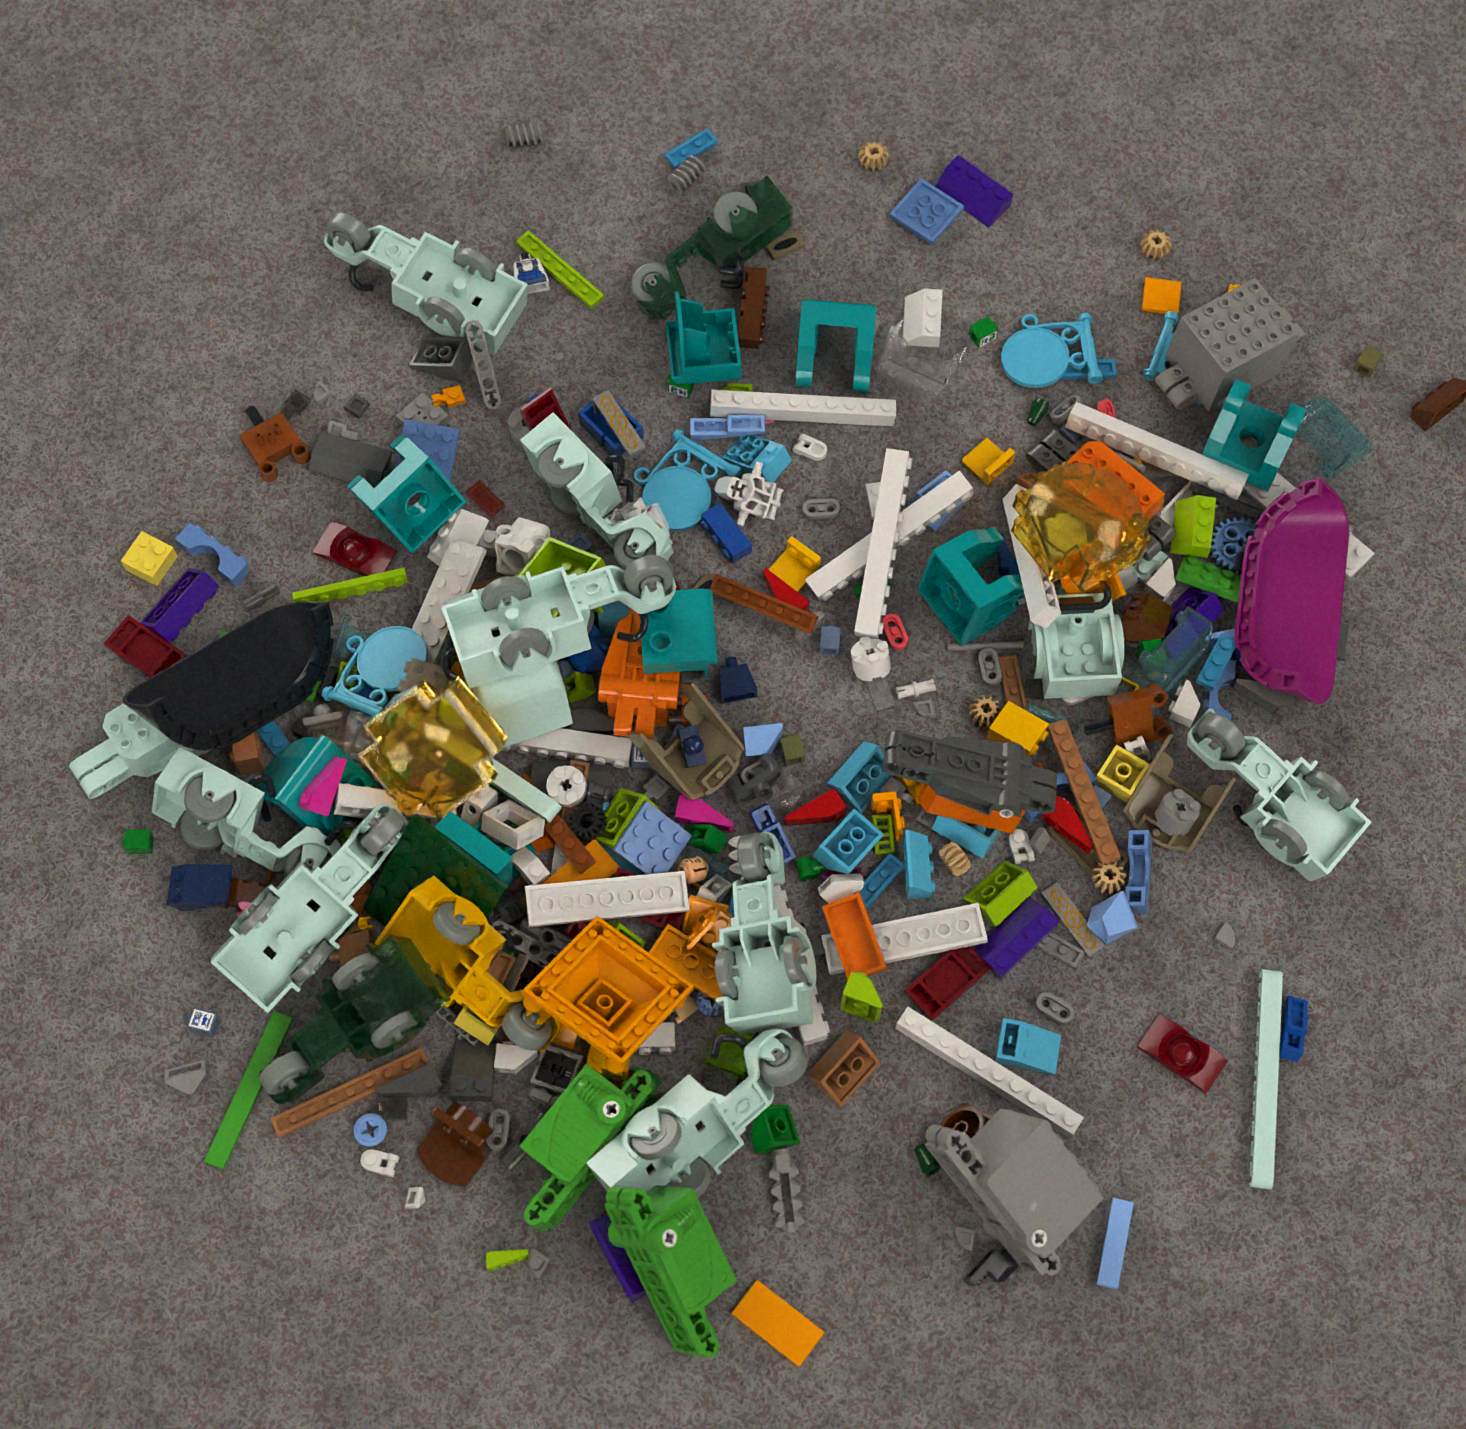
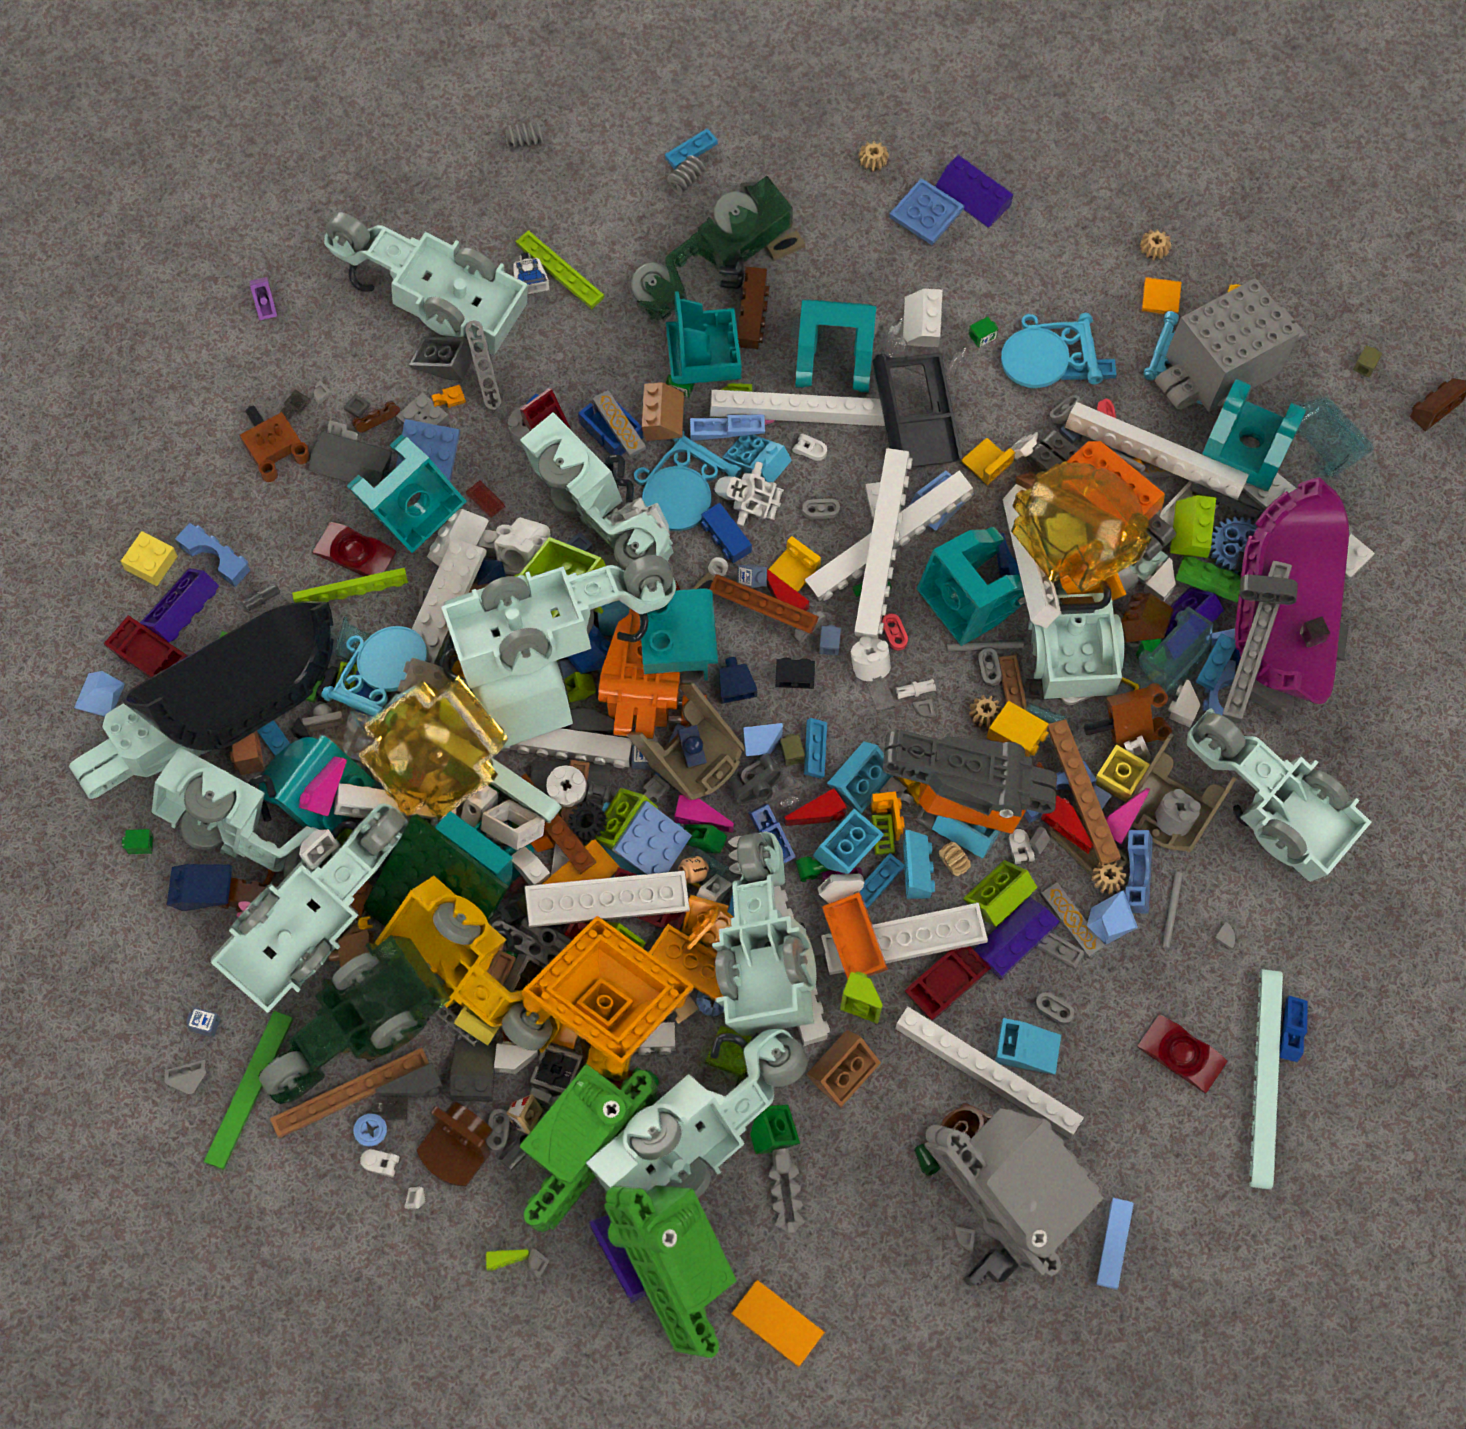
(99, 693): none -> light blue slope
(263, 298): none -> medium lavender slope
(317, 847): none -> white slope
(376, 417): none -> reddish brown plate
(490, 571): none -> dark blue slope
(525, 1113): none -> tan slope
(662, 412): none -> medium nougat slope
(718, 566): none -> white tile
(752, 575): none -> sand blue brick
(795, 673): none -> black brick
(815, 748): none -> dark azure plate
(929, 436): none -> black piece
(1024, 446): none -> white plate
(1037, 411): dark green cone -> none
(1124, 816): none -> dark pink slope
(1172, 910): none -> light grey bar
(1253, 651): none -> light grey plate
(1268, 589): none -> dark grey beam
(1314, 632): none -> clear smoke brick

